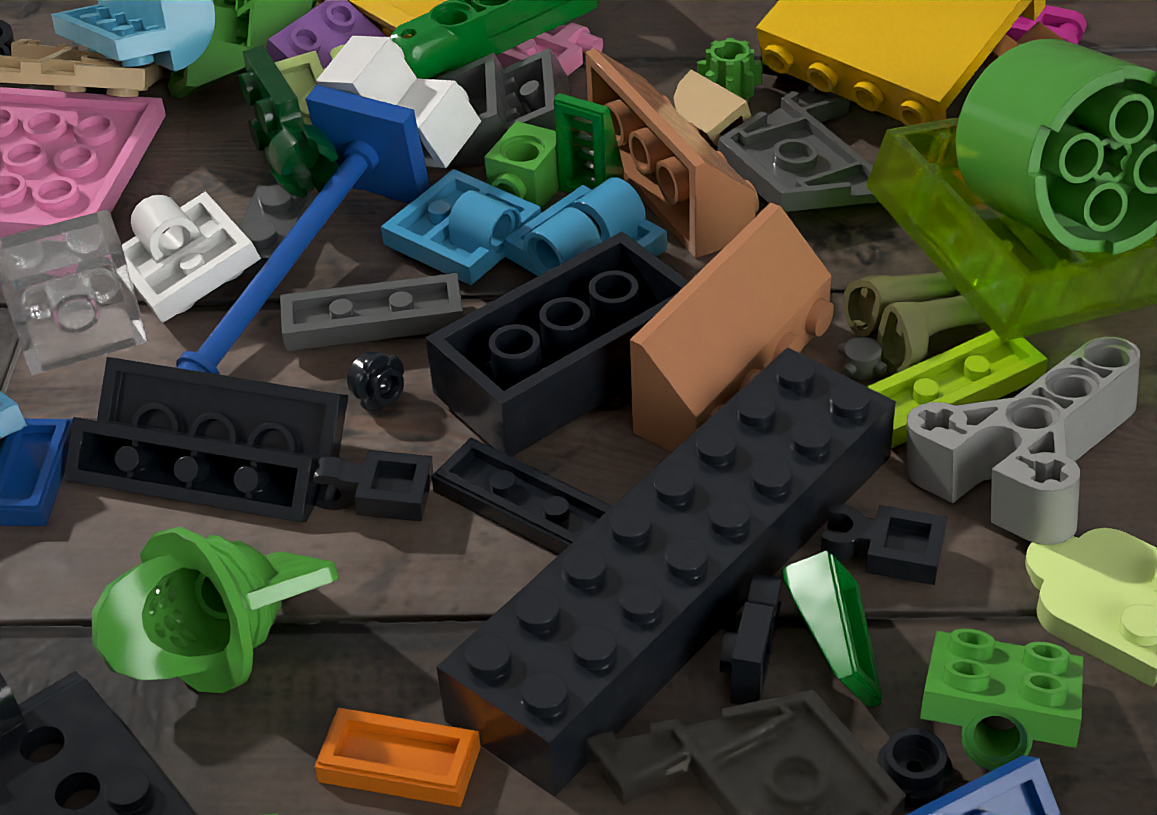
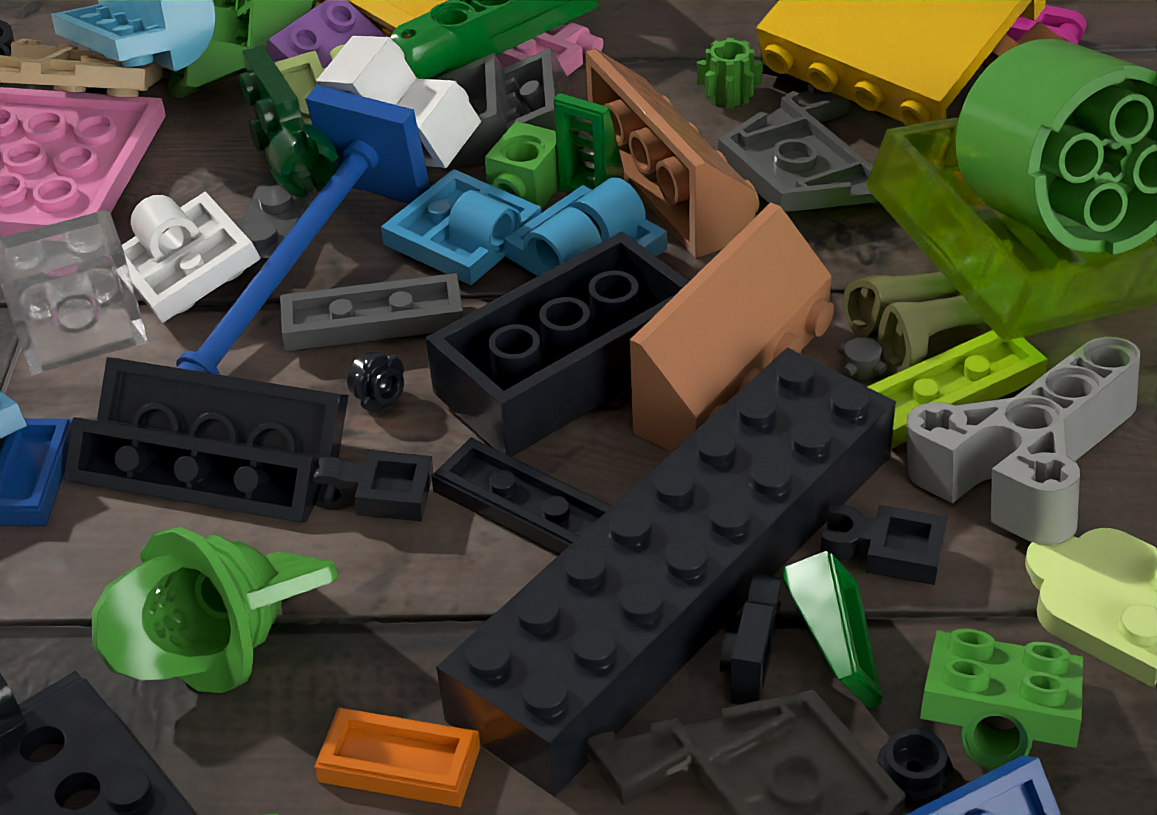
(709, 106): tan brick -> none

